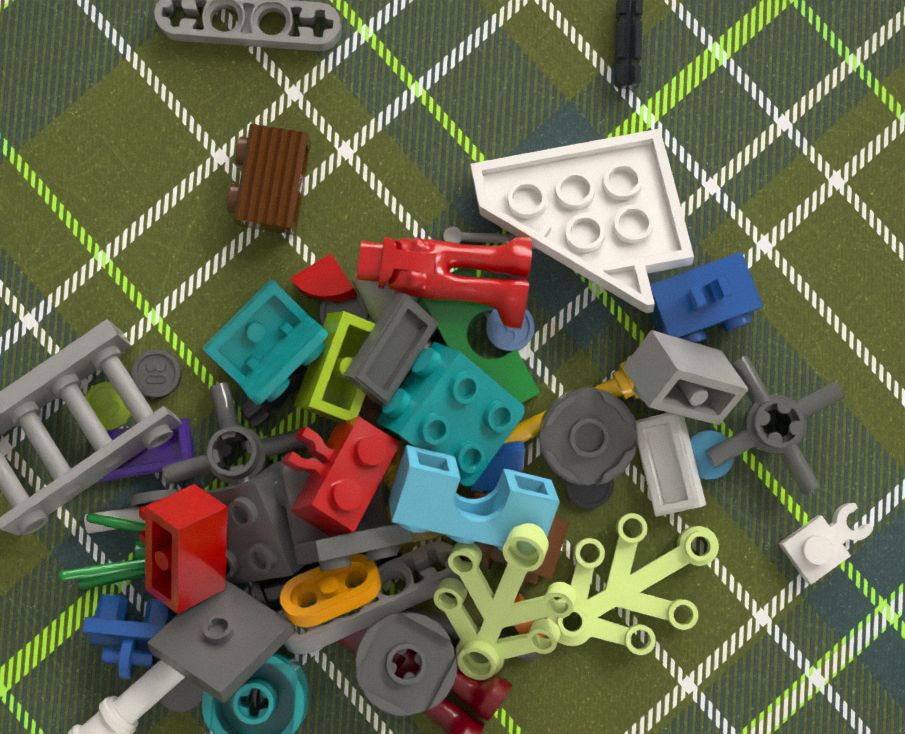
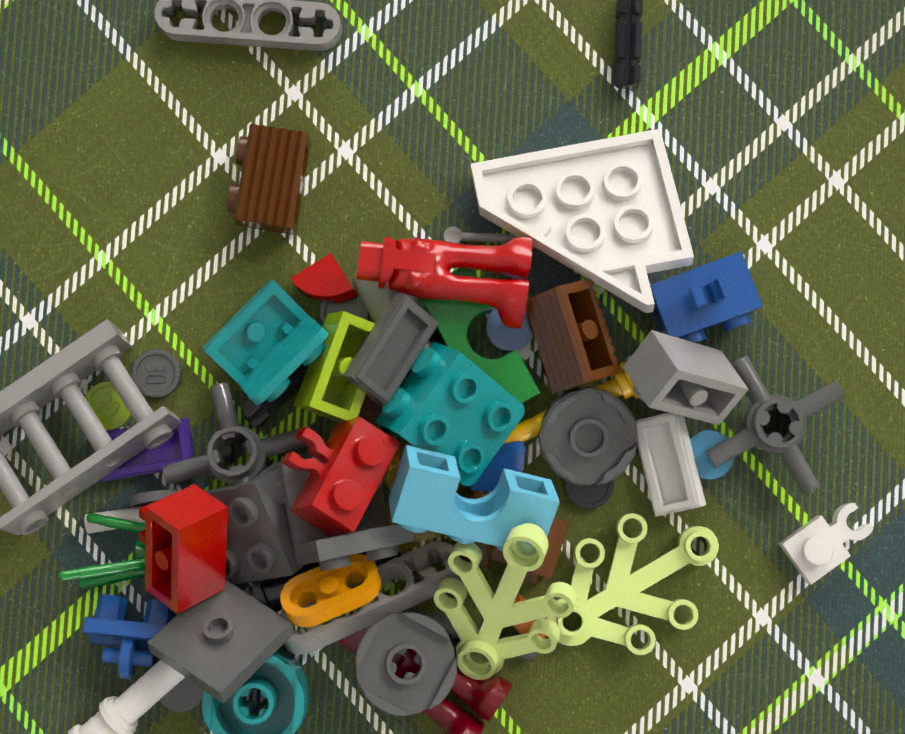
(571, 335): none -> reddish brown brick

